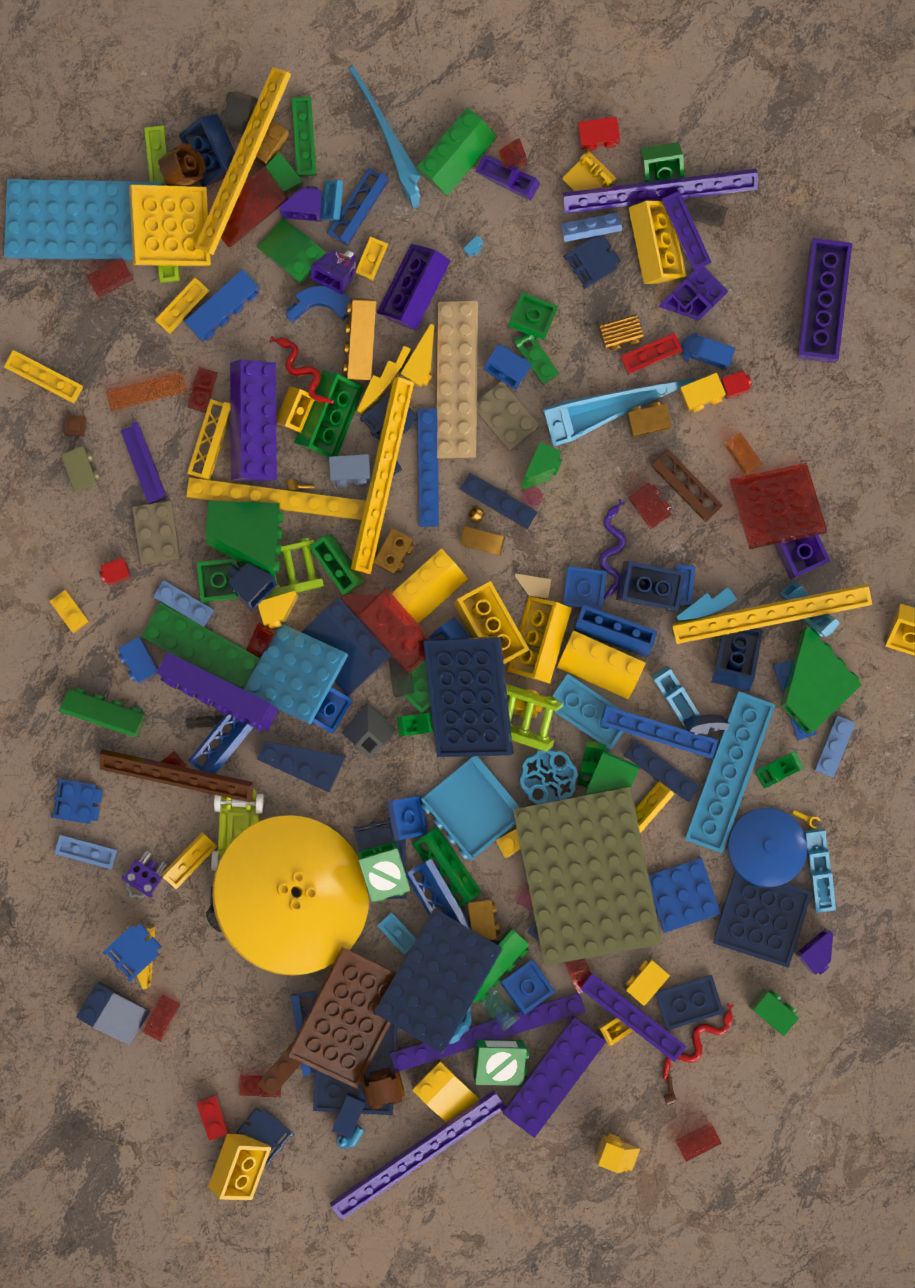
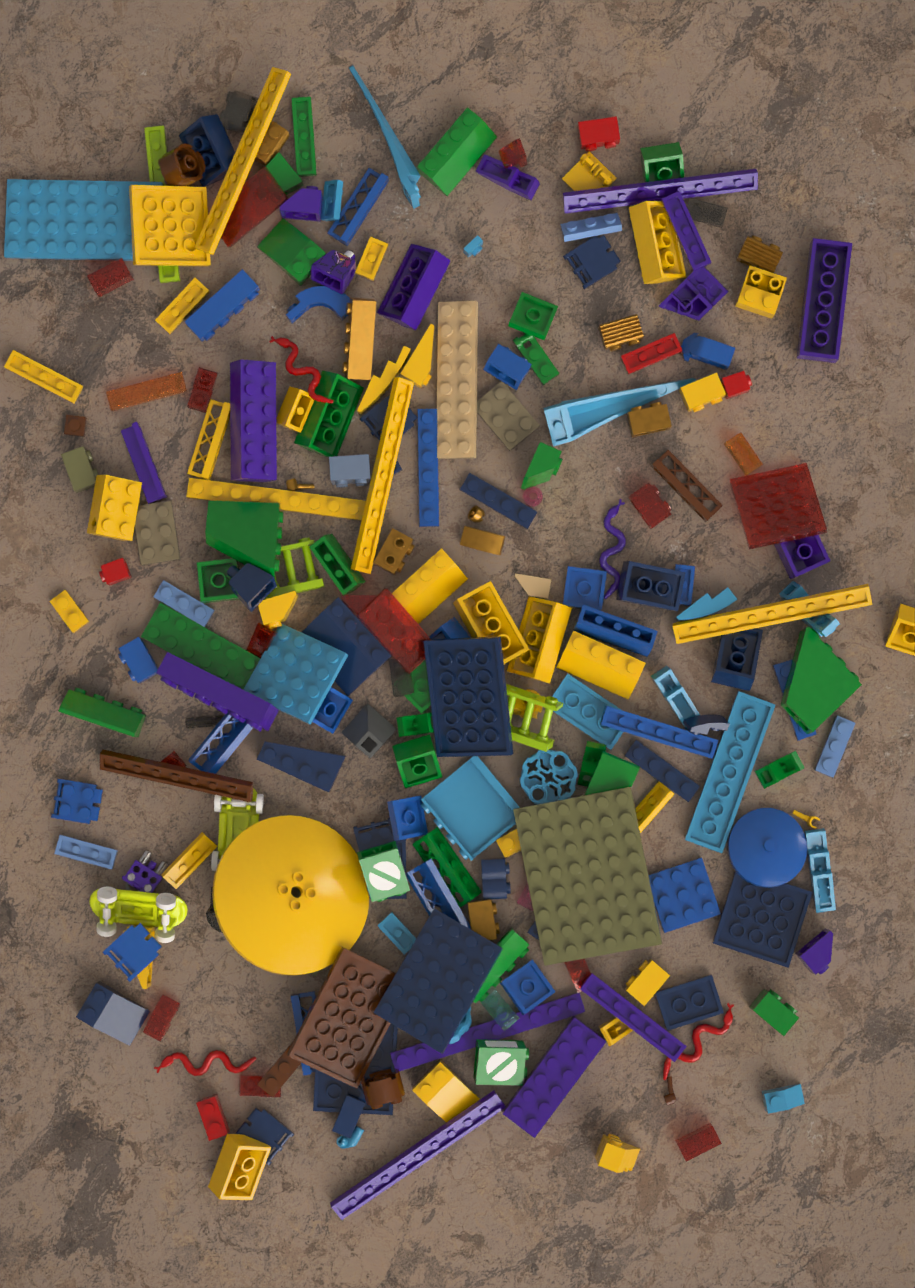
(114, 507): none -> yellow piece
(137, 907): none -> neon yellow piece
(168, 1060): none -> red animal
(417, 761): none -> green slope
(494, 878): none -> dark blue brick
(759, 255): none -> pearl gold brick
(761, 292): none -> yellow slope
(782, 1098): none -> dark azure slope

